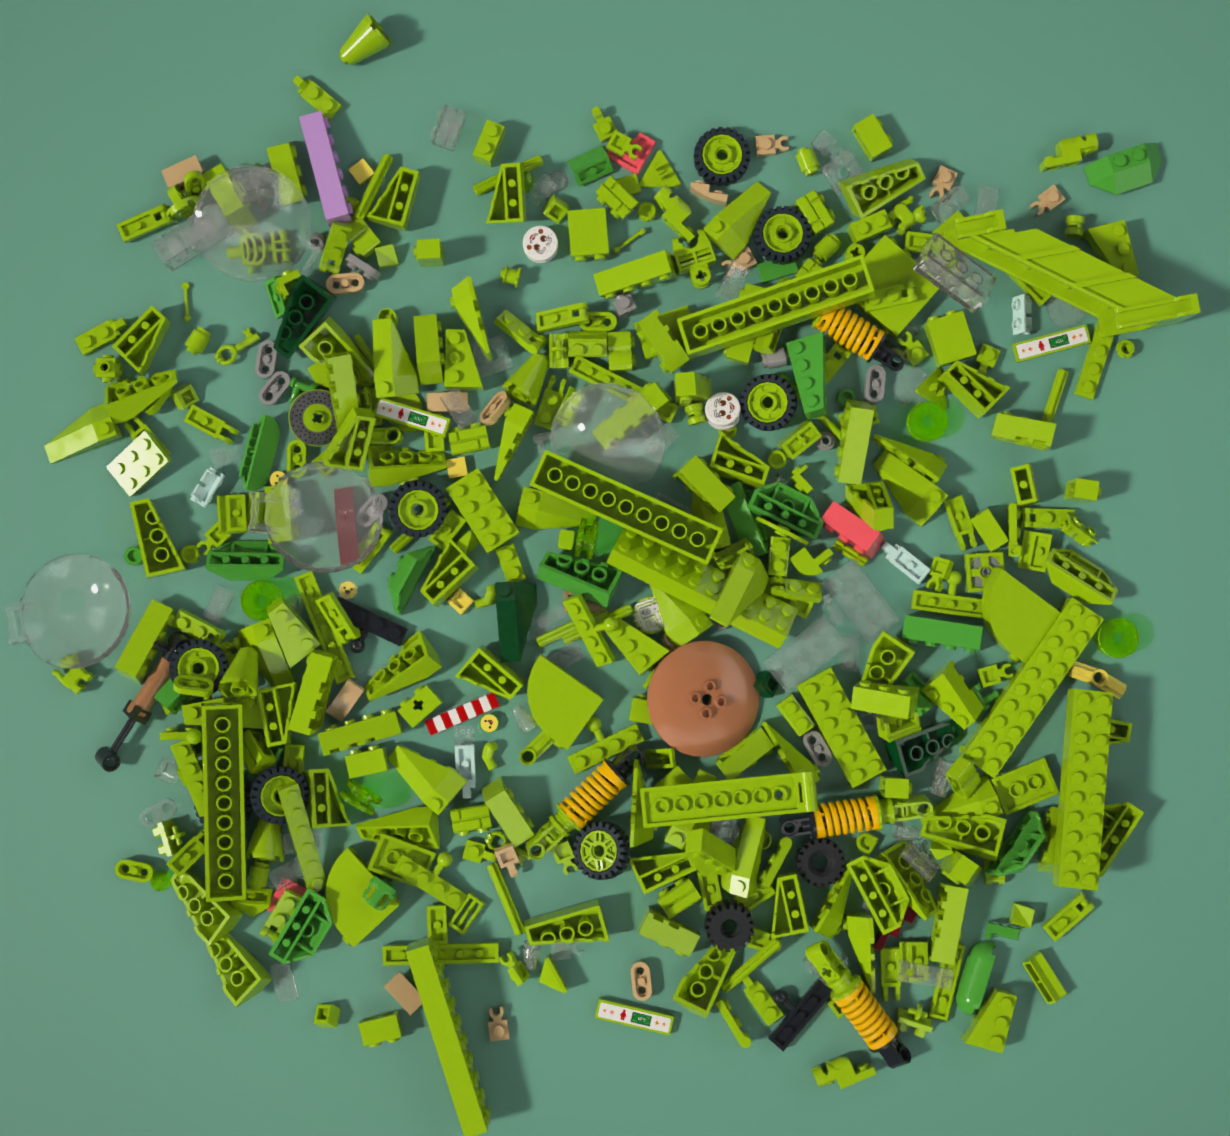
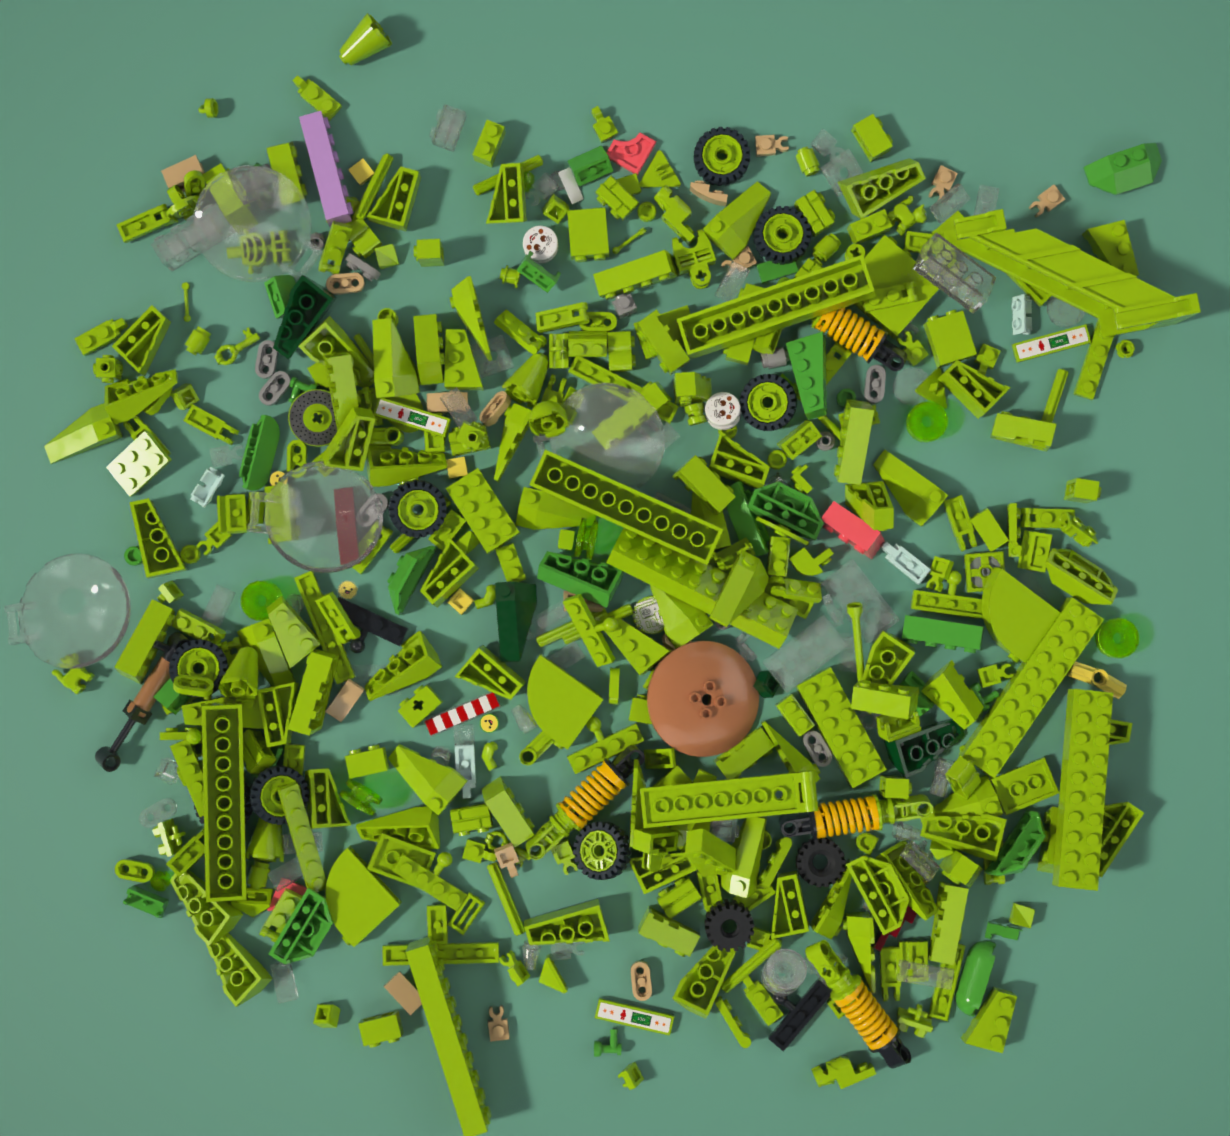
(146, 901): none -> bright green hinge
(170, 592): none -> lime tile
(210, 108): none -> lime tile
(245, 561): bright green wedge -> none
(288, 277): lime bracket -> none
(360, 732): lime wedge -> none
(383, 887): bright green piece -> none
(441, 755): none -> clear tile
(467, 429): none -> lime brick
(537, 273): none -> bright green hinge
(548, 419): none -> lime cylinder
(570, 185): none -> white sticker
(614, 685): none -> lime beam
(614, 1046): none -> bright green piece
(621, 144): lime plate -> none
(631, 1076): none -> lime tile
(654, 843): none -> lime brick
(745, 652): none -> clear bracket
(786, 962): none -> clear wheel
(850, 552): lime axle -> none
(855, 610): none -> lime piece
(923, 462): lime wedge -> none
(1024, 485): lime brick -> none
(1044, 978): lime piece -> none
(1067, 916): lime plate -> none
(1070, 152): lime plate -> none
(1074, 226): lime wheel -> none

